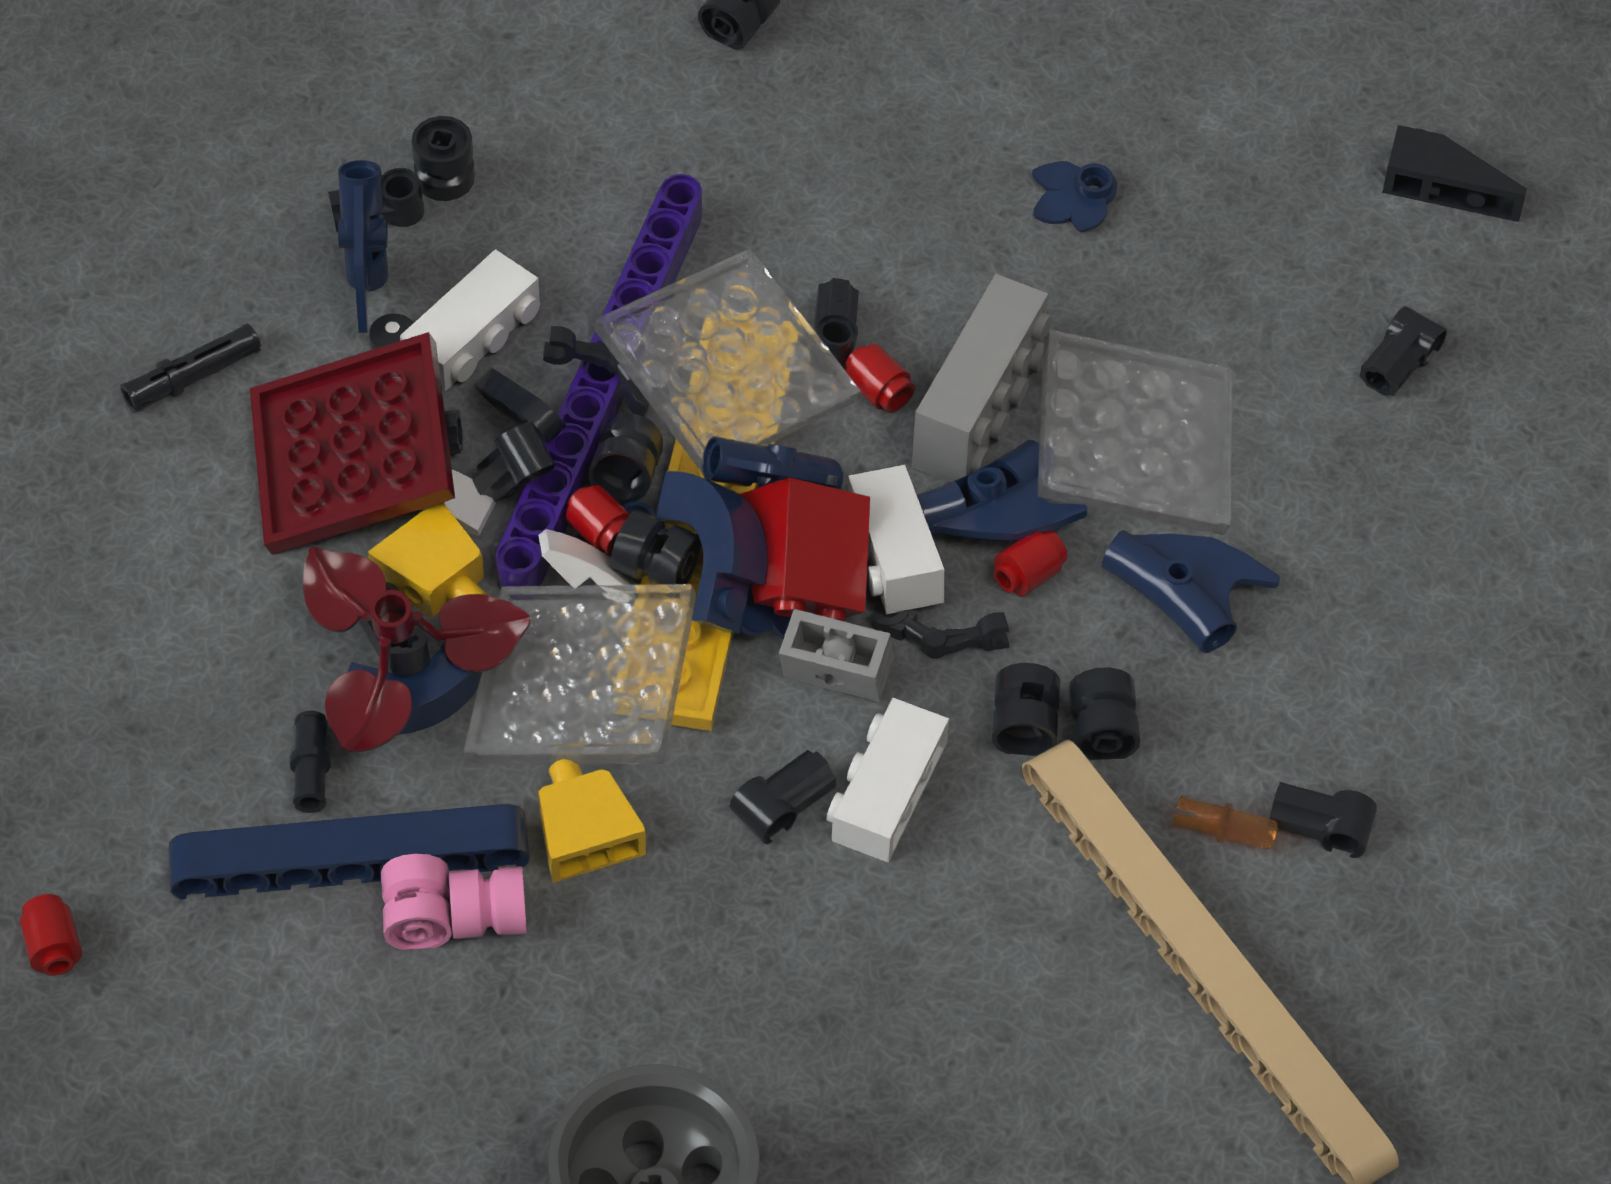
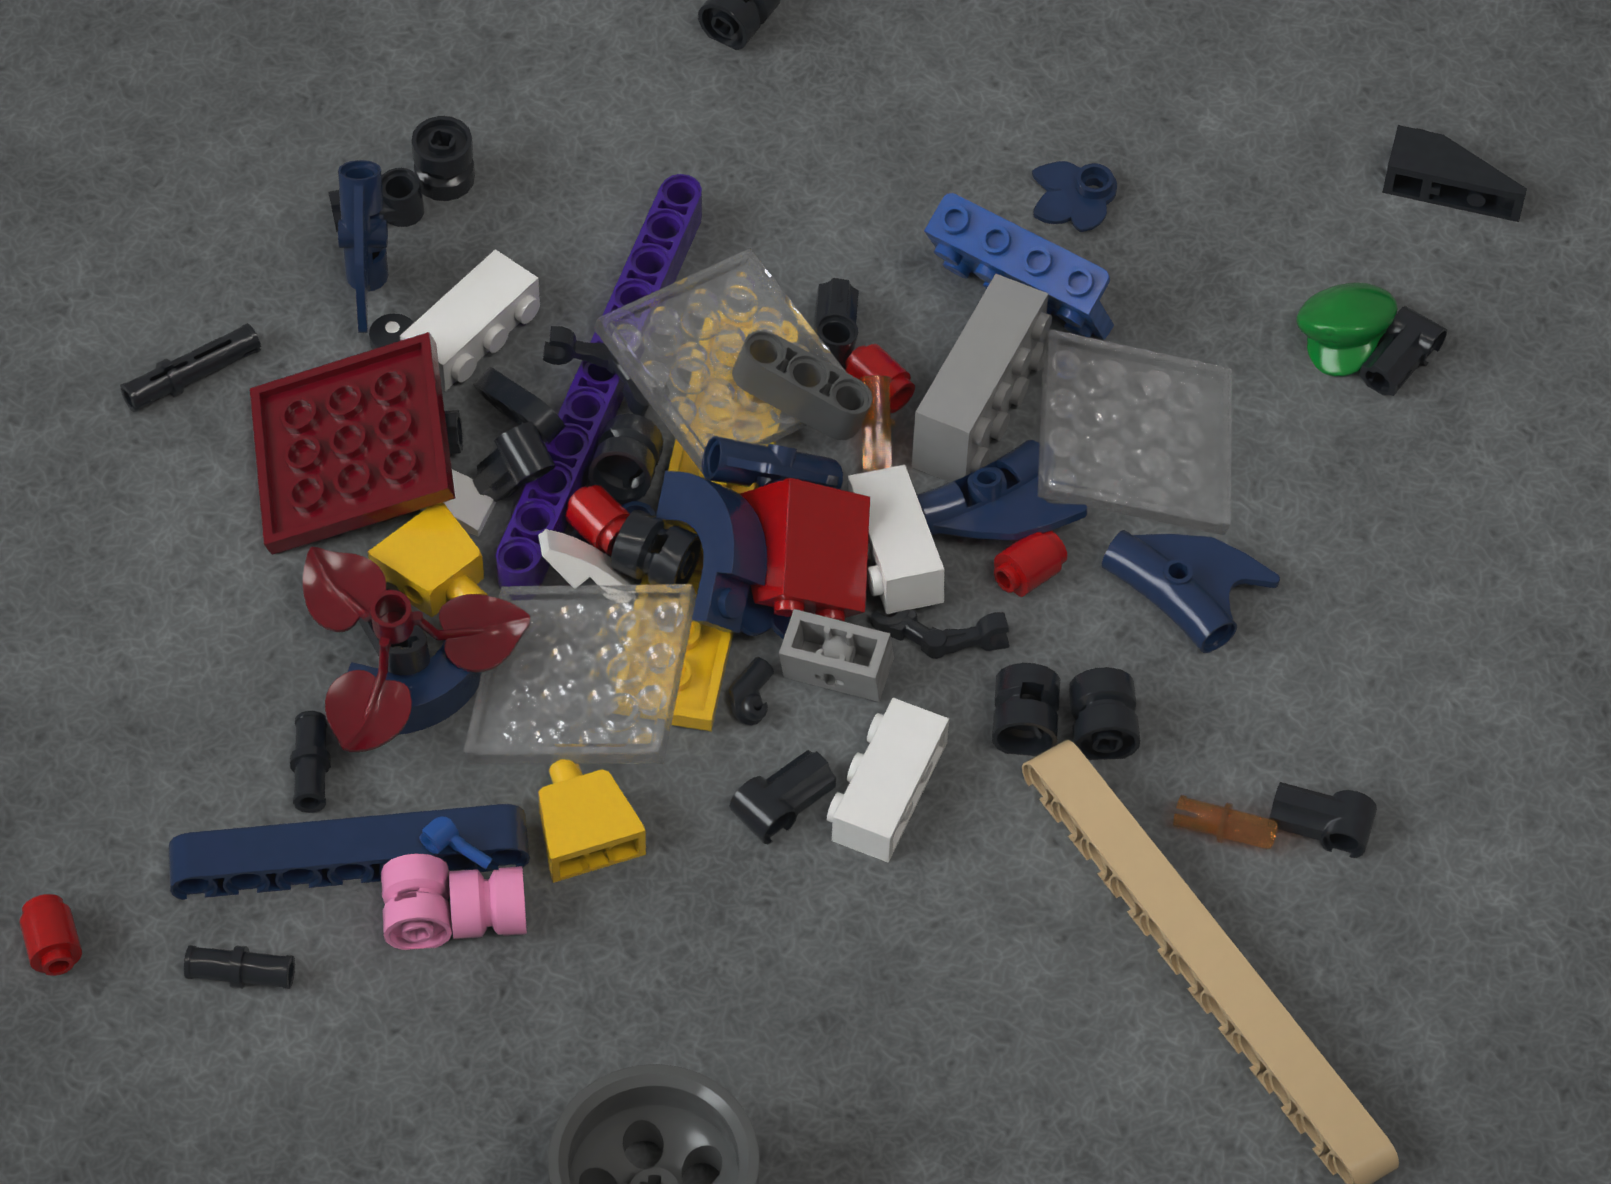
(239, 967): none -> black pin
(443, 832): none -> blue hand
(745, 693): none -> black arm
(802, 385): none -> dark grey beam
(877, 425): none -> clear orange axle
(989, 245): none -> blue bracket
(1345, 325): none -> green piece

